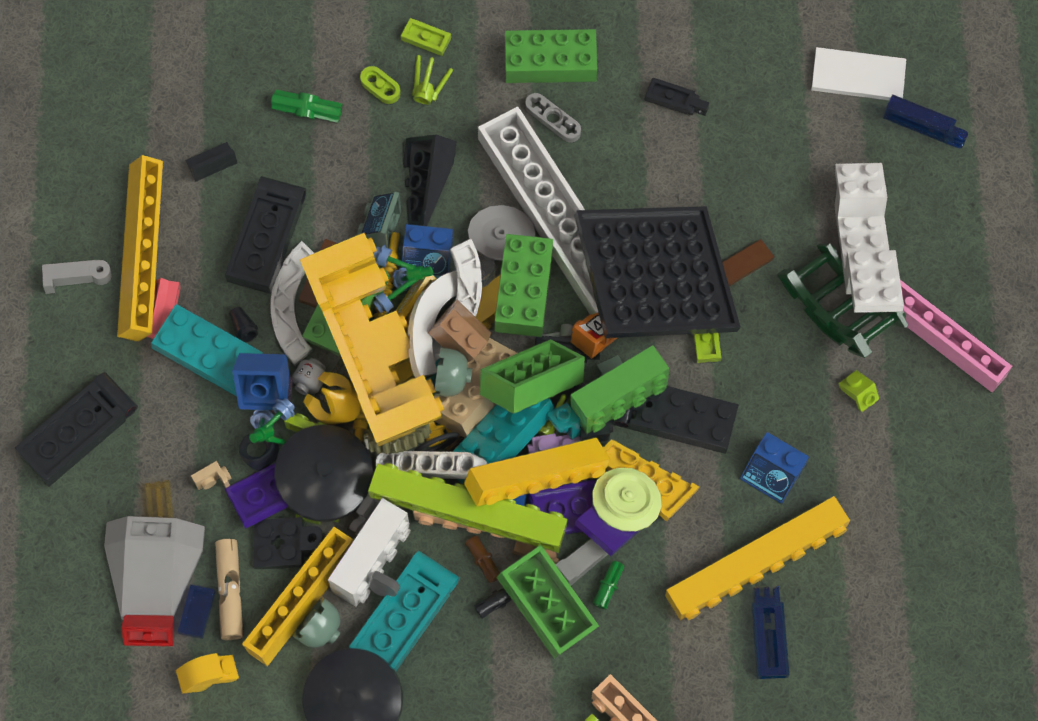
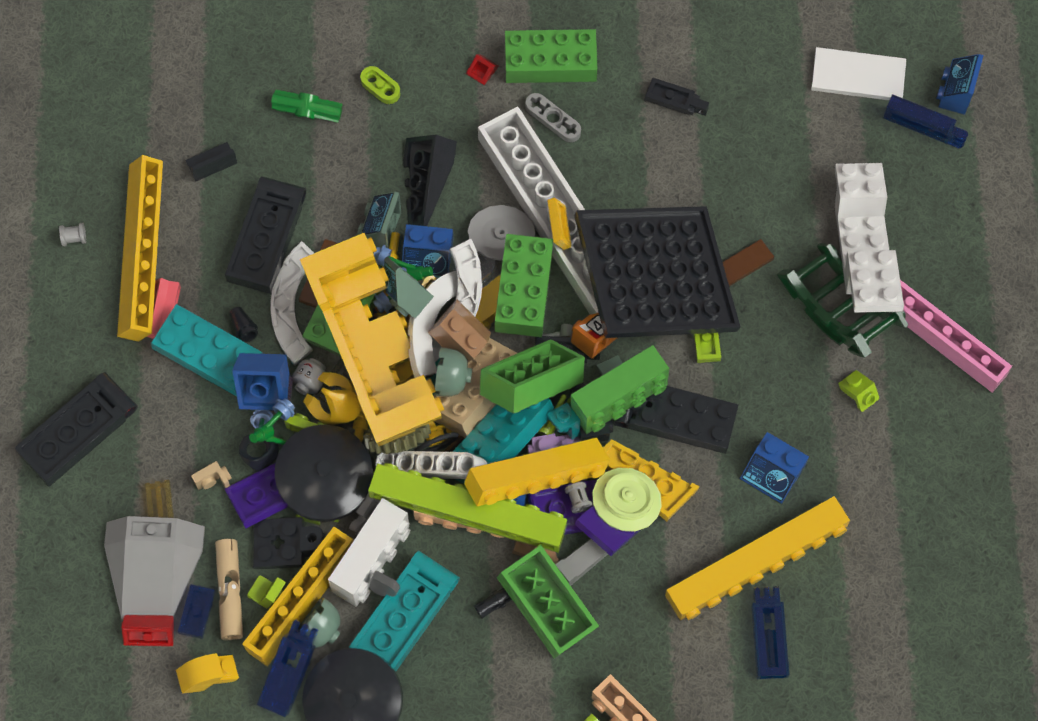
(72, 234): none -> light grey bush
(75, 273): light grey leg -> none
(265, 591): none -> lime bracket
(283, 679): none -> clear blue hinge
(406, 292): none -> sand green slope
(424, 92): lime plant -> none
(426, 37): lime plate -> none
(481, 69): none -> red slope
(482, 558): reddish brown axle -> none
(559, 223): none -> yellow tile
(578, 497): none -> light grey bush
(608, 585): green axle -> none
(959, 83): none -> slope

